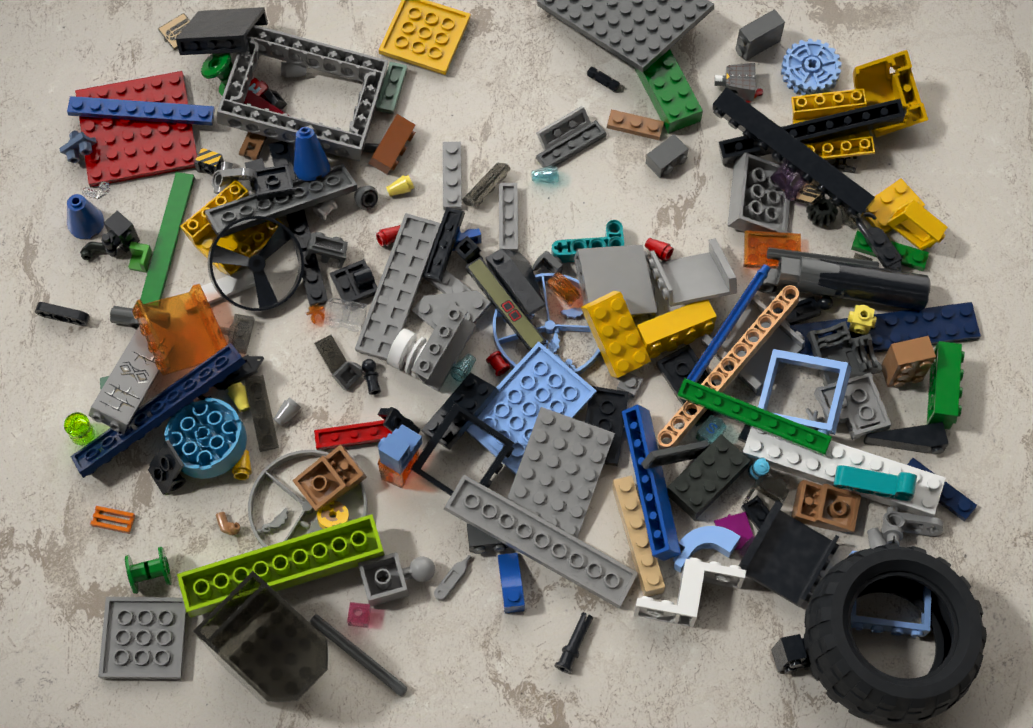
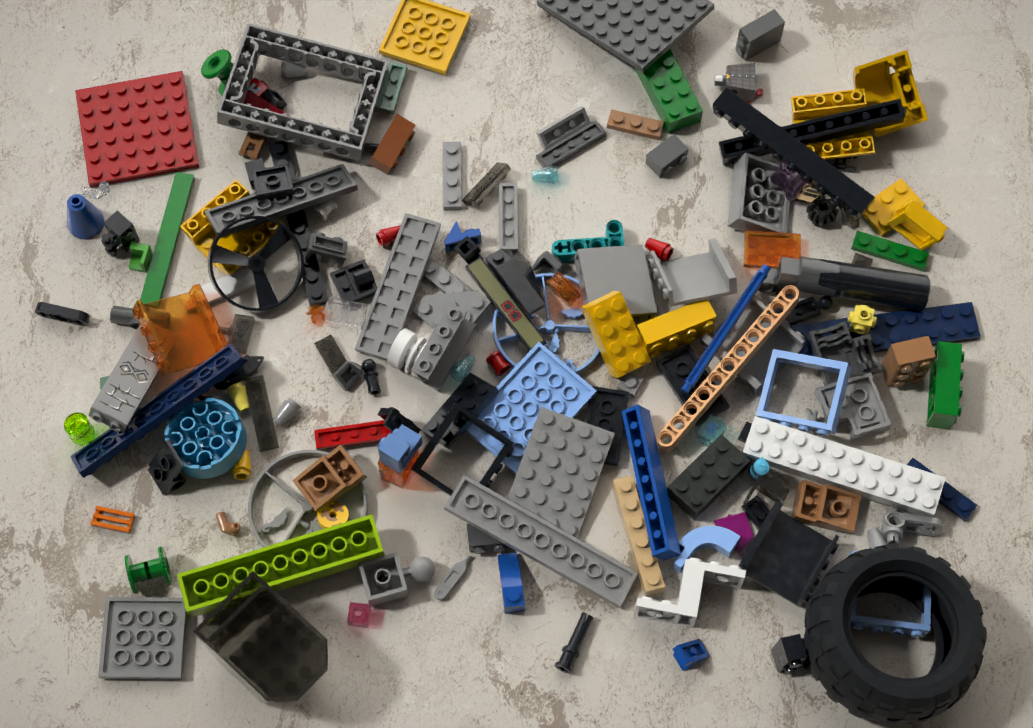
(78, 144): sand blue hips -> none
(90, 248): pearl dark grey arm -> none
(141, 110): blue plate -> none
(173, 29): piece -> none
(208, 161): brick -> none
(219, 31): black panel -> none
(225, 176): light grey piece -> none
(309, 156): blue cone -> none
(357, 654): dark grey axle -> none
(366, 197): dark grey cone -> none
(400, 186): light yellow cone -> none
(443, 244): black tile -> none
(603, 78): black axle -> none
(674, 454): dark grey tile -> none
(690, 653): none -> blue slope
(754, 417): green tile -> none
(774, 253): dark grey axle -> none
(811, 67): light blue piece -> none
(876, 483): teal beam -> none
(880, 244): black plate -> none
(918, 438): black slope -> none

